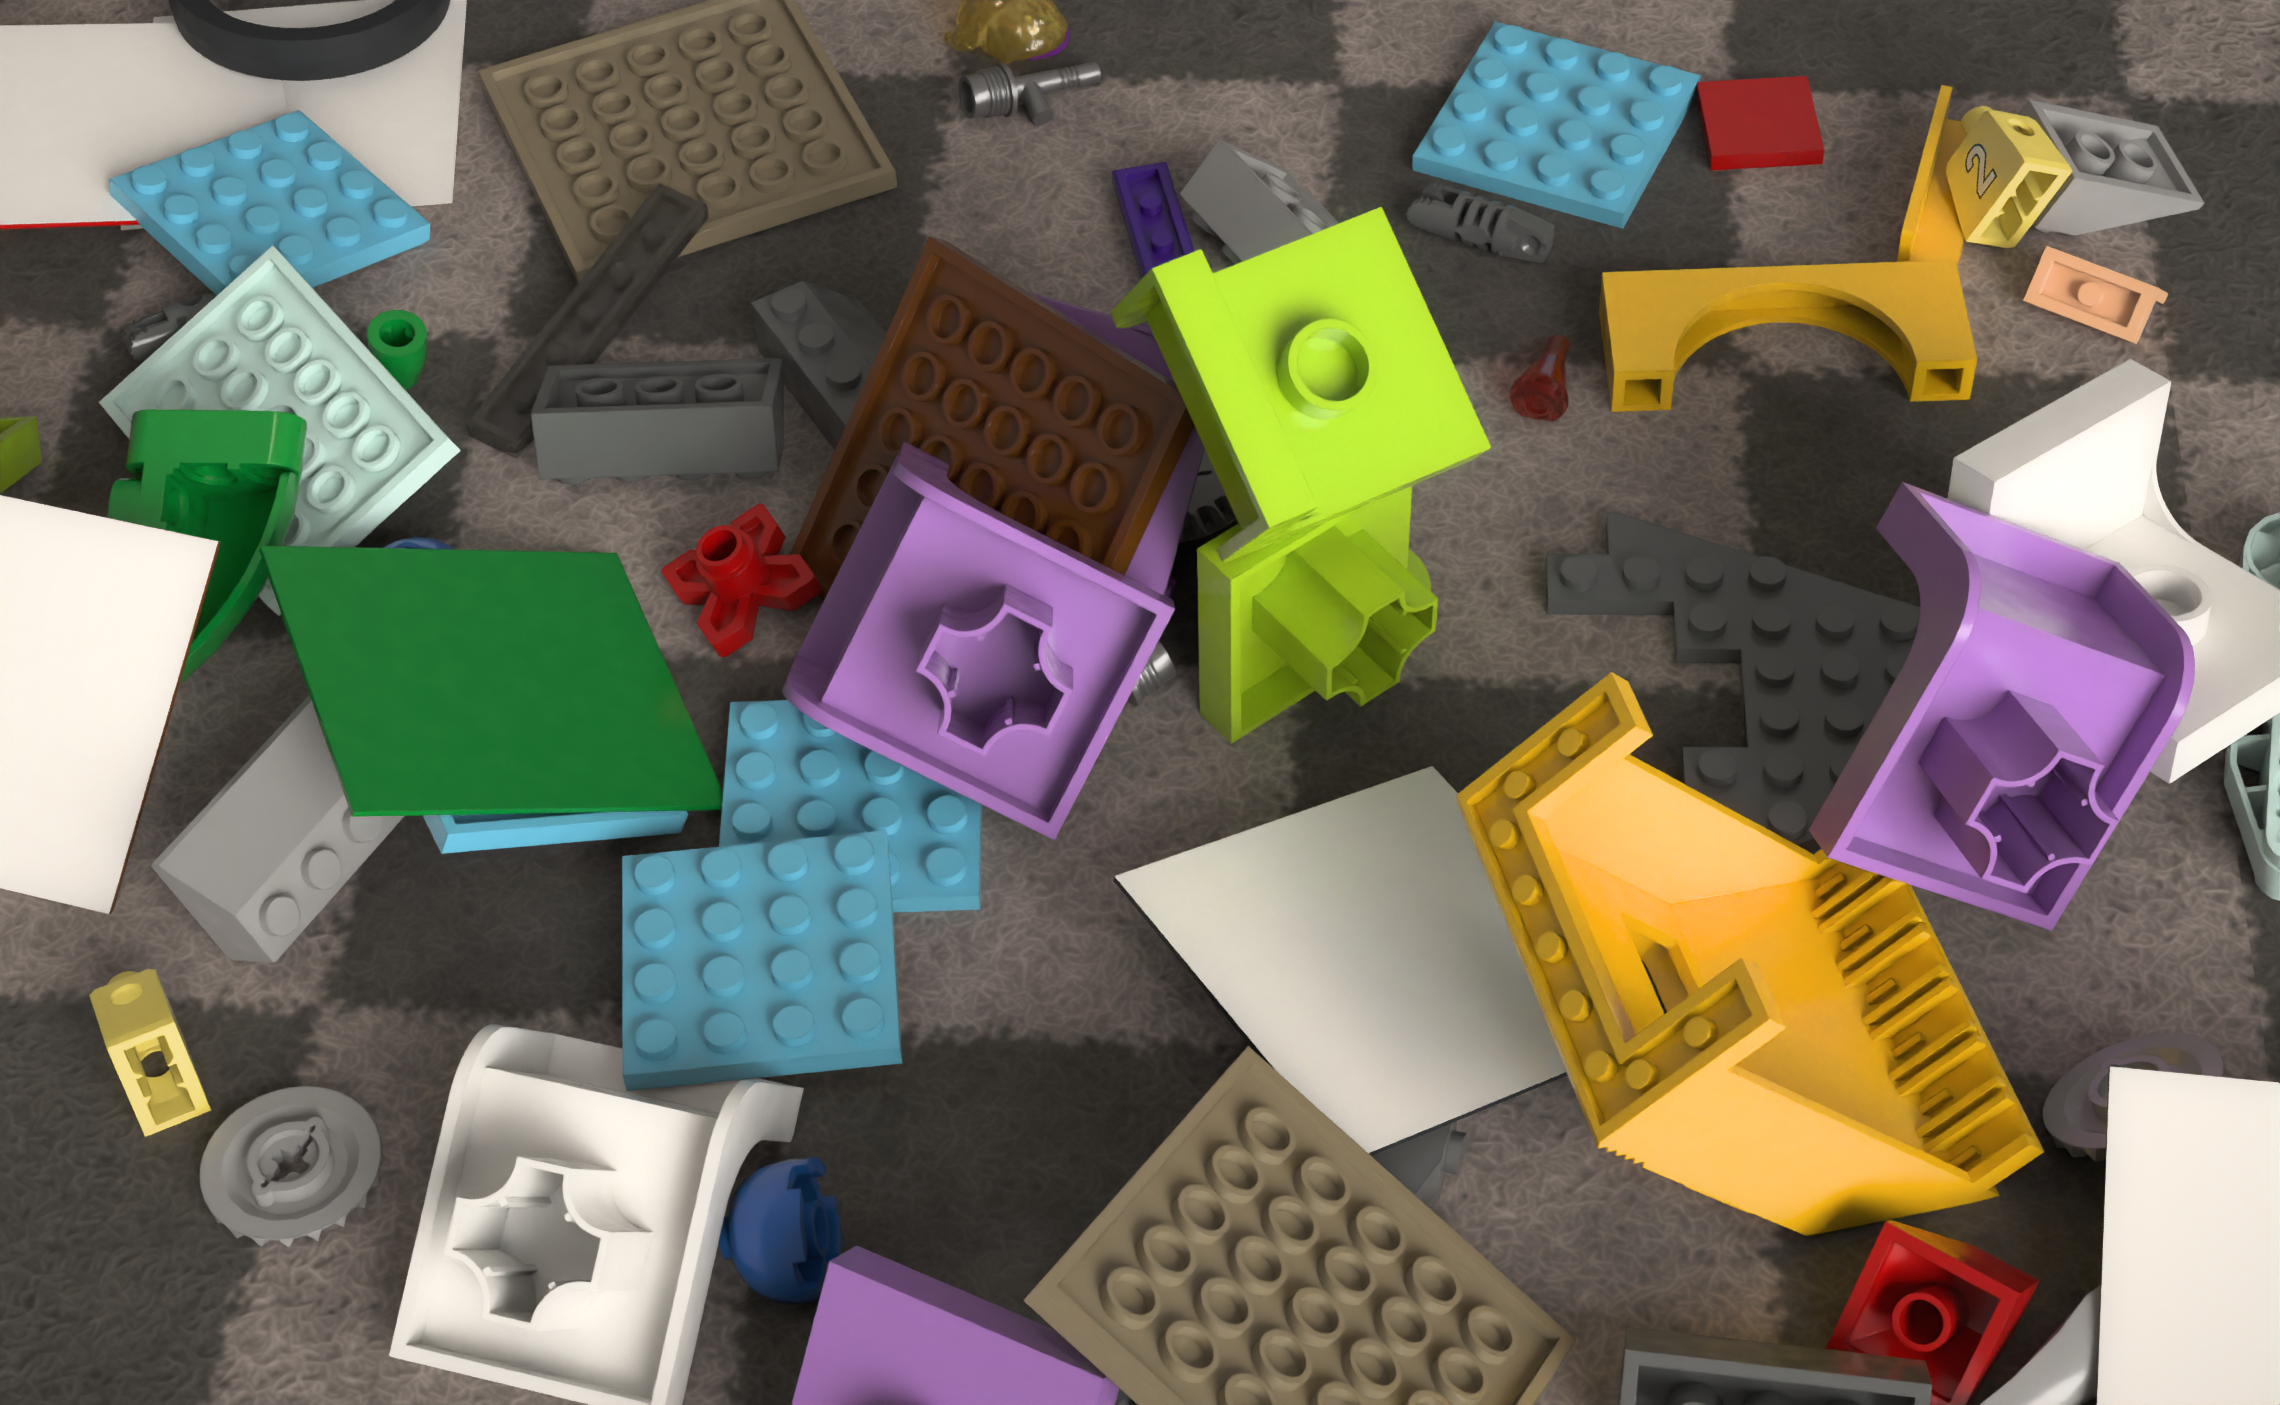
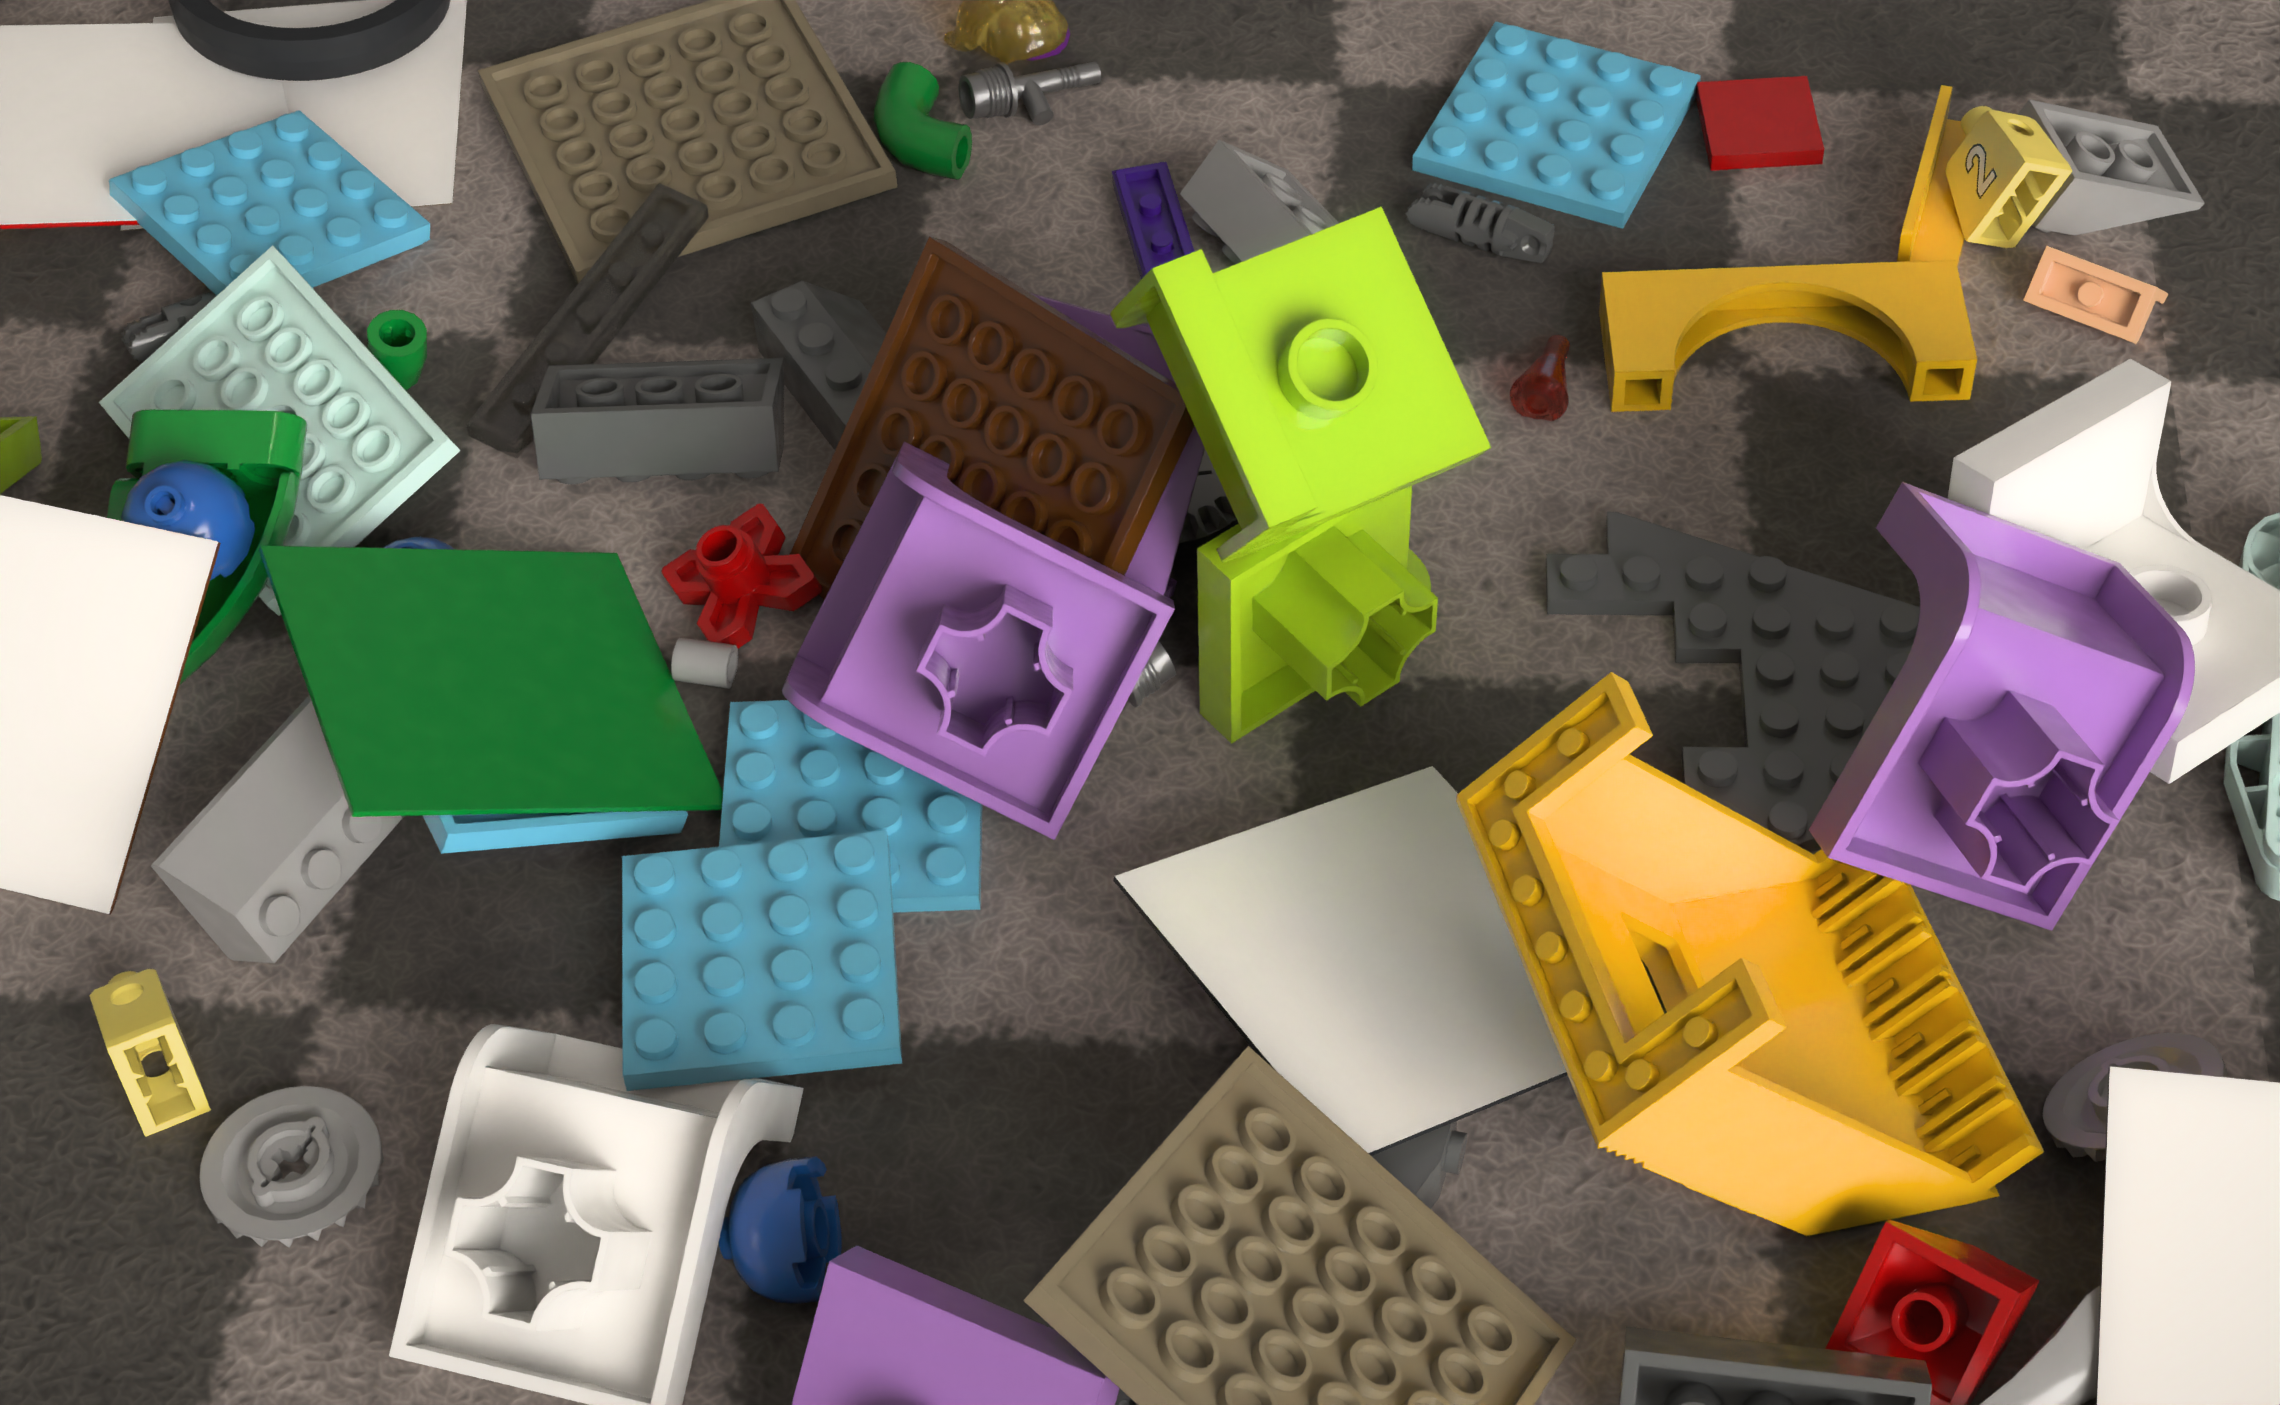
(197, 503): none -> blue cylinder
(704, 662): none -> light grey hinge
(909, 130): none -> green cylinder

